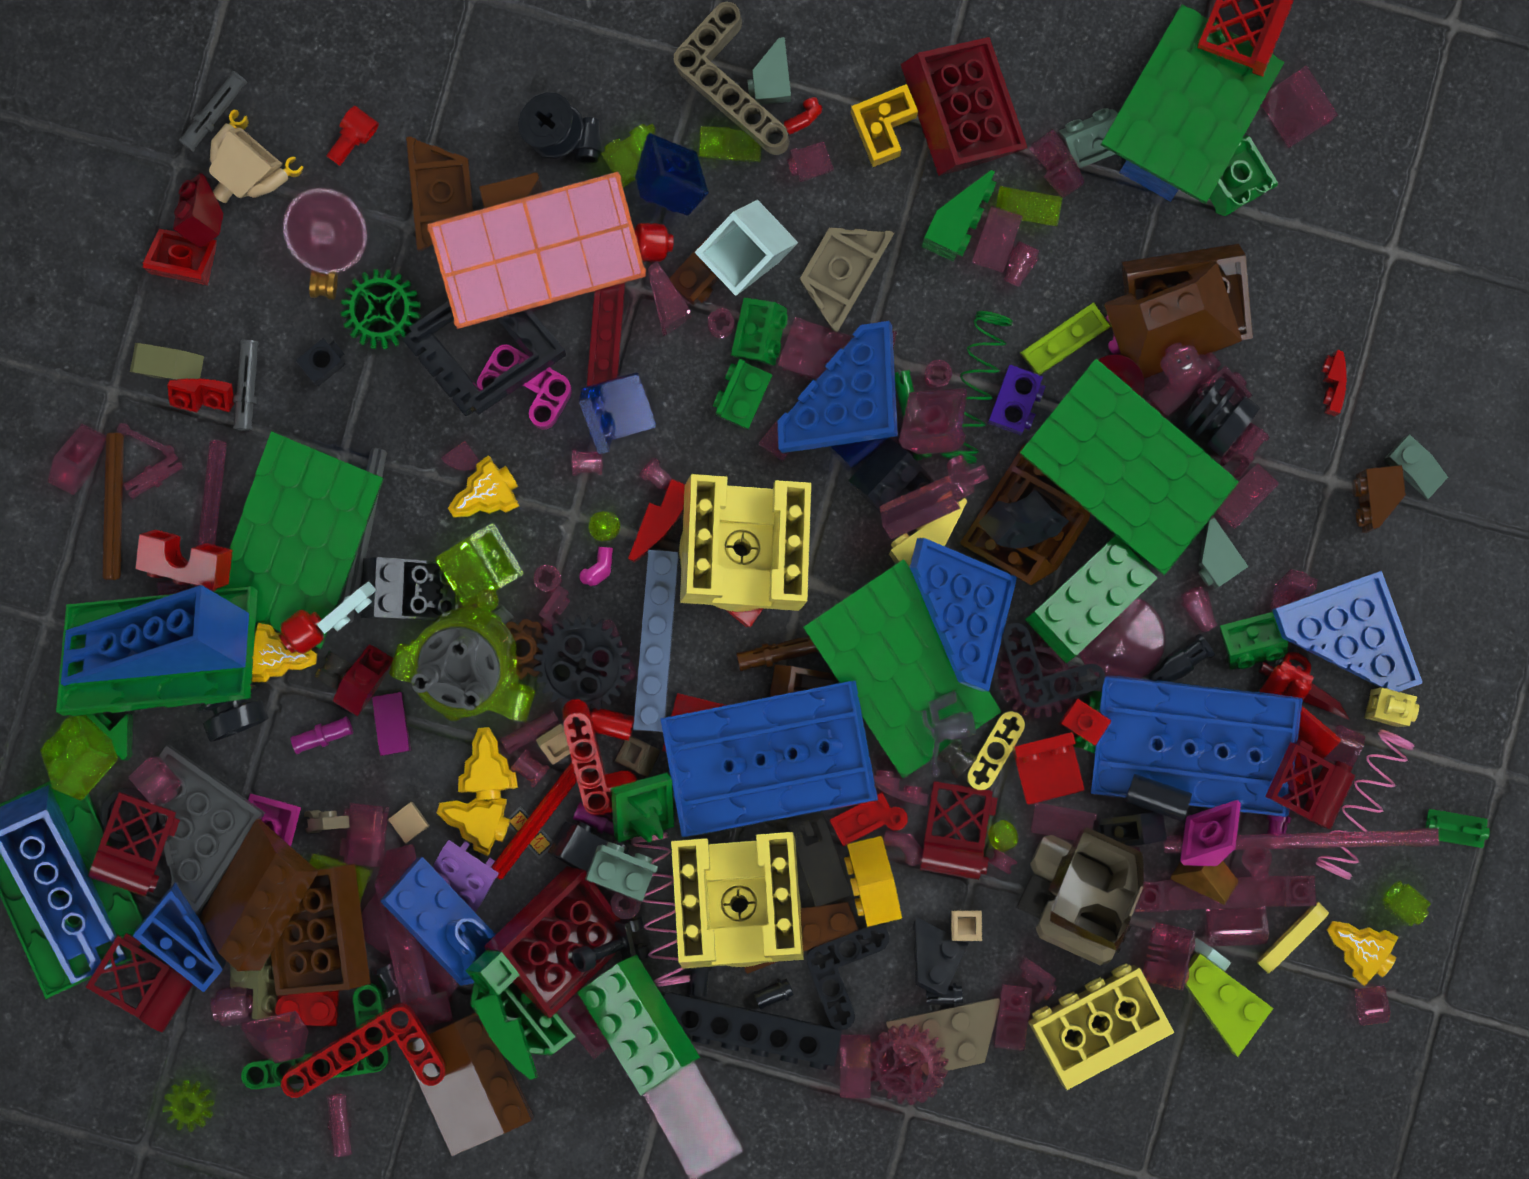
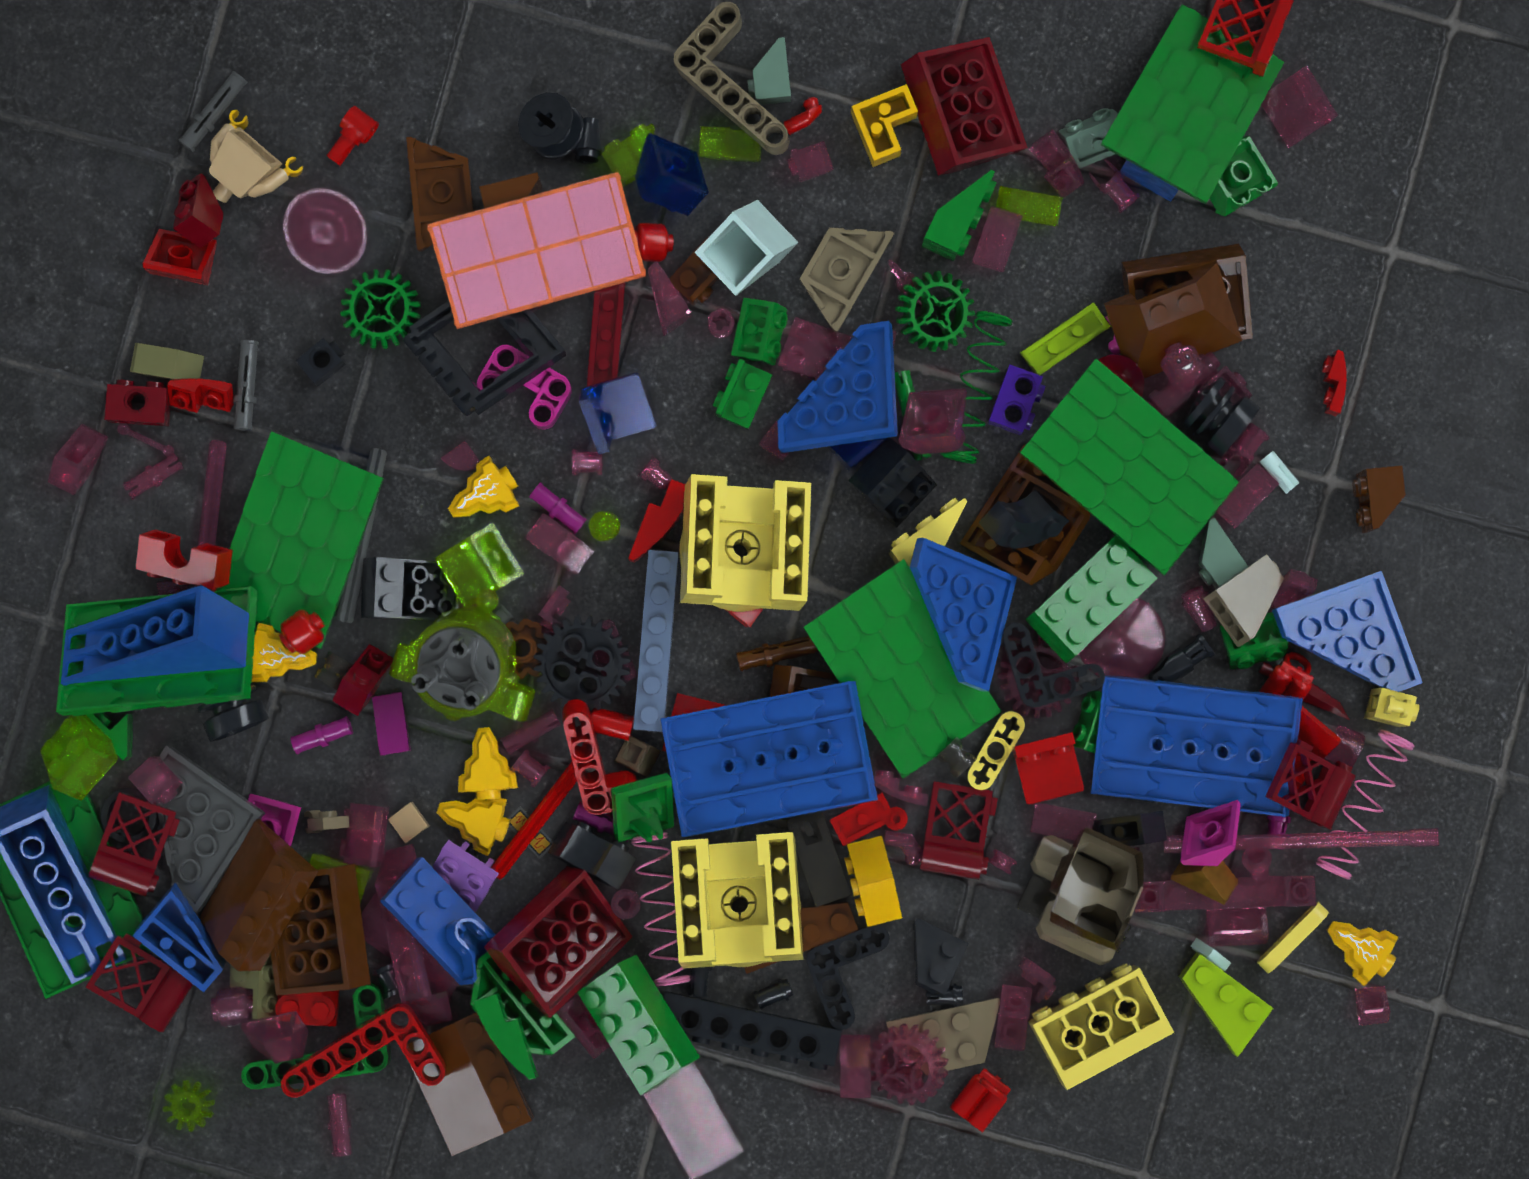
(113, 506): reddish brown axle -> none
(119, 403): none -> dark red brick
(323, 284): pearl gold wheel -> none
(338, 617): light aqua plate -> none
(492, 972): green brick -> none
(538, 575): clear pink bush -> none
(554, 744): tan plate -> none
(557, 508): none -> magenta pin
(559, 544): none -> clear pink slope
(585, 958): black bar -> none
(600, 570): dark pink arm -> none
(621, 871): sand green bracket -> none
(902, 278): none -> clear pink piece
(924, 317): none -> green gear
(933, 499): clear pink piece -> none
(937, 365): clear pink bush -> none
(953, 727): piece -> none
(966, 925): tan slope -> none
(981, 1099): none -> red piece
(1003, 835): clear neon green tile -> none
(1021, 263): clear pink cone -> none
(1085, 721): red bracket -> none
(1117, 189): none -> clear pink piece
(1158, 797): black pin -> none
(1174, 956): clear pink hinge -> none
(1246, 599): none -> slope
(1279, 472): none -> light aqua piece
(1406, 904): clear neon green brick -> none
(1418, 466): sand green slope -> none
(1459, 828): green hinge -> none

